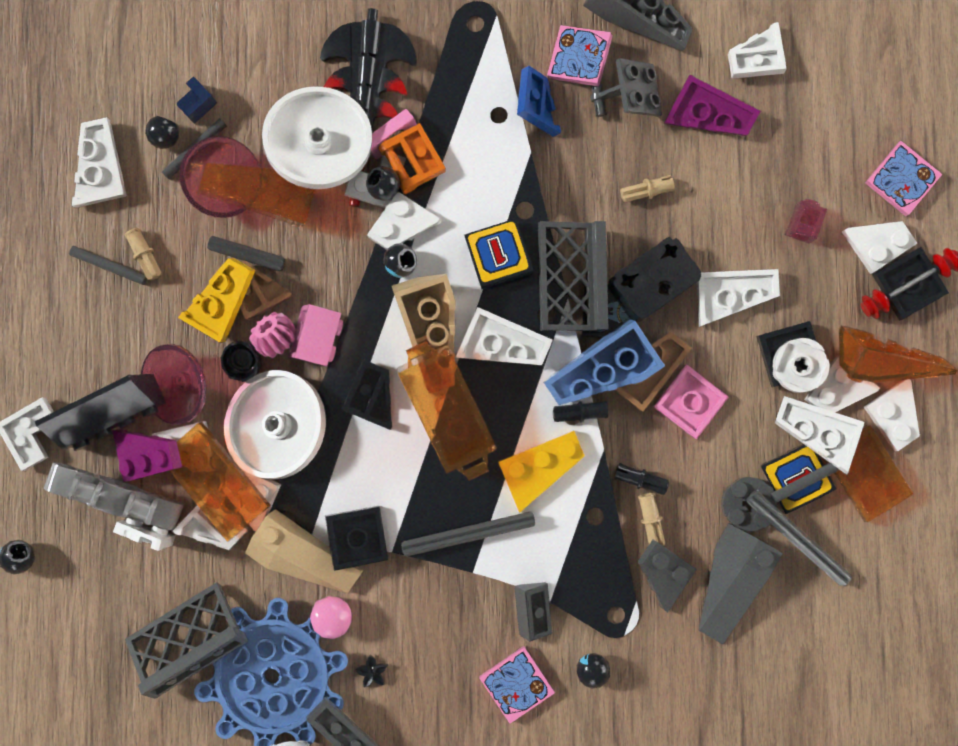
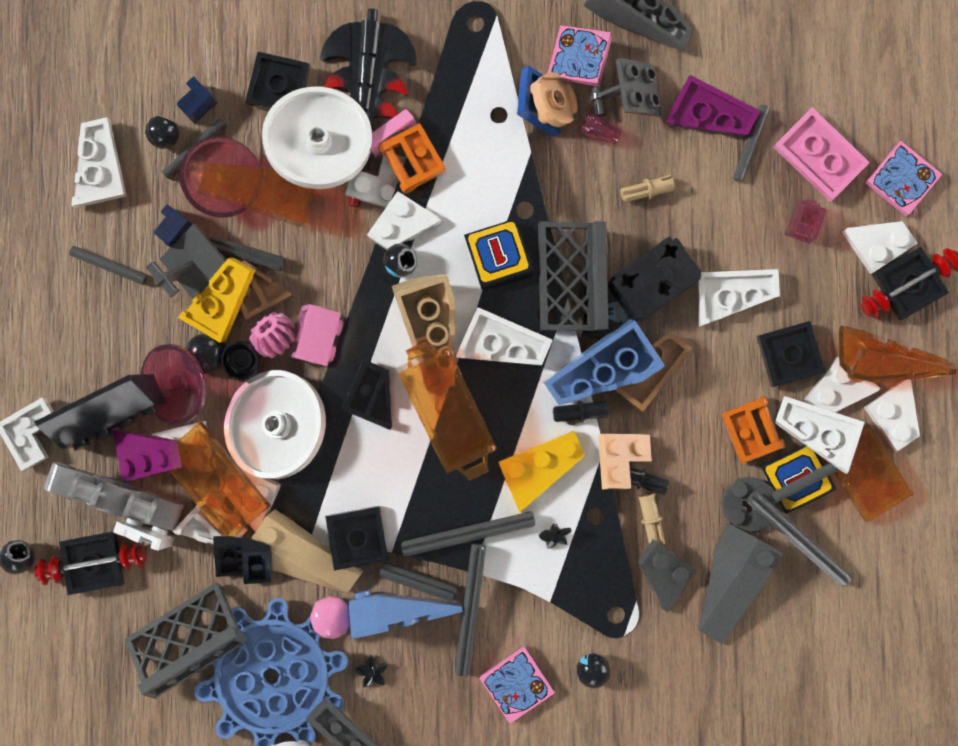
(91, 563): none -> black plate
(143, 253): tan axle -> none
(172, 226): none -> dark blue panel
(190, 262): none -> dark grey plate
(206, 351): none -> black hair
(242, 557): none -> black slope
(275, 78): none -> black plate
(378, 611): none -> medium blue wedge
(383, 183): black piece -> none
(418, 581): none -> dark grey axle
(470, 609): none -> dark grey axle
(533, 610): dark grey slope -> none
(544, 93): none -> light nougat plate
(554, 536): none -> black plant
(599, 129): none -> clear pink cone
(616, 454): none -> light nougat plate
(690, 401): bright pink tile -> none
(745, 433): none -> orange plate
(751, 144): none -> dark grey bar
(759, 55): white wing -> none
(814, 357): white plate -> none
(821, 154): none -> bright pink plate

